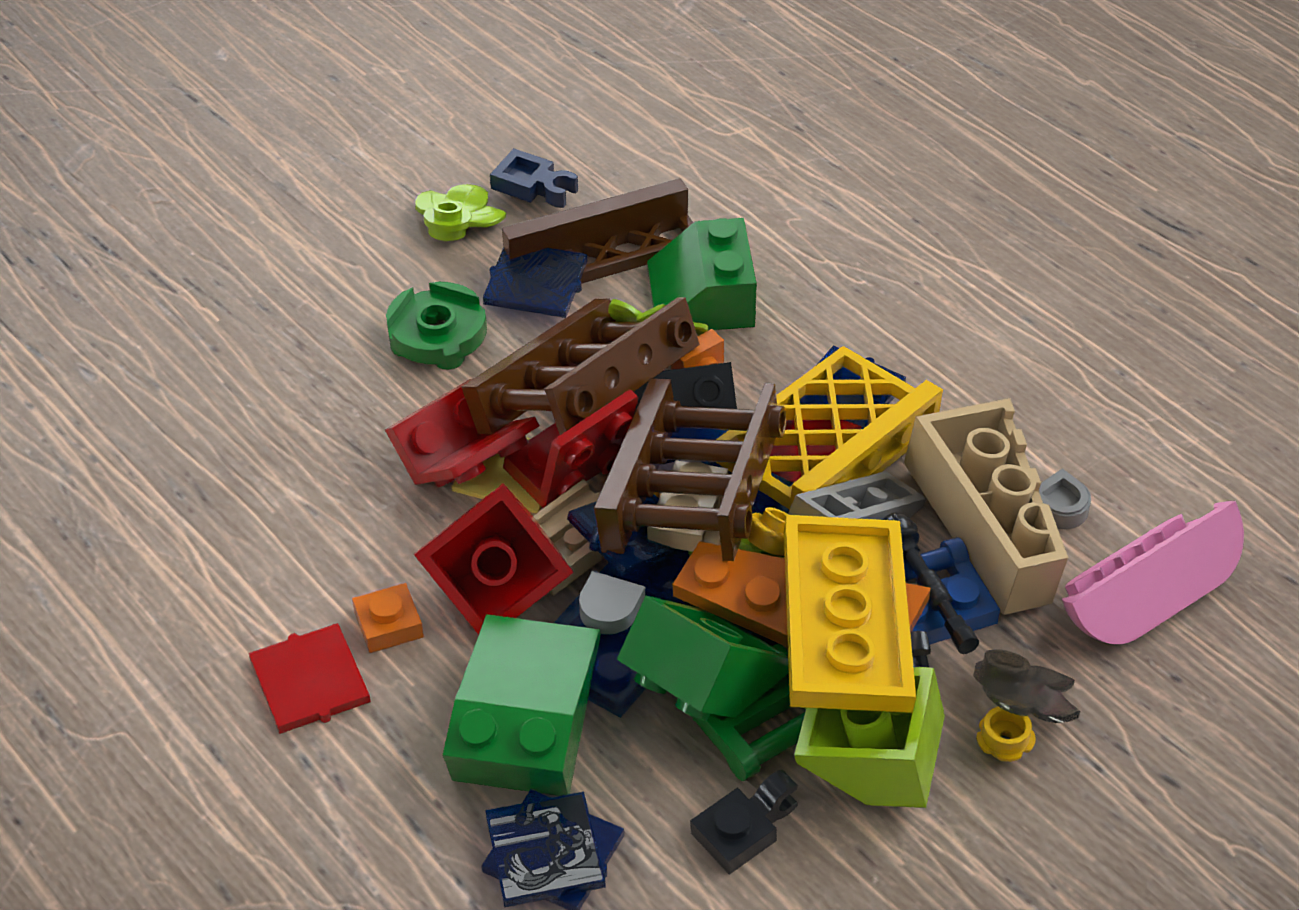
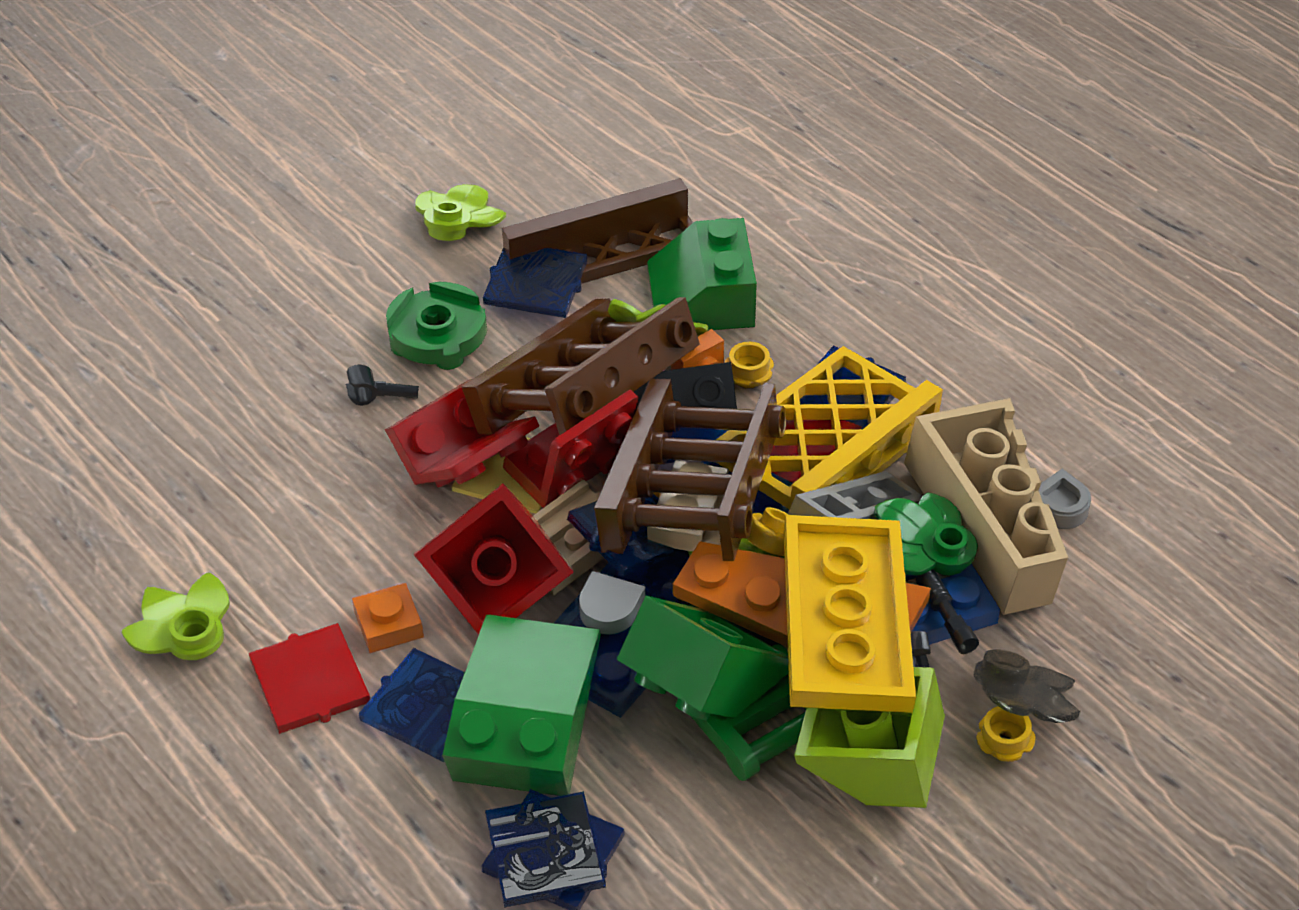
(179, 622): none -> lime plate
(364, 390): none -> black hand
(416, 702): none -> clear blue piece
(529, 175): dark blue plate -> none
(742, 827): black plate -> none
(750, 364): none -> yellow plate
(930, 534): none -> green plate
(1156, 575): bright pink brick -> none

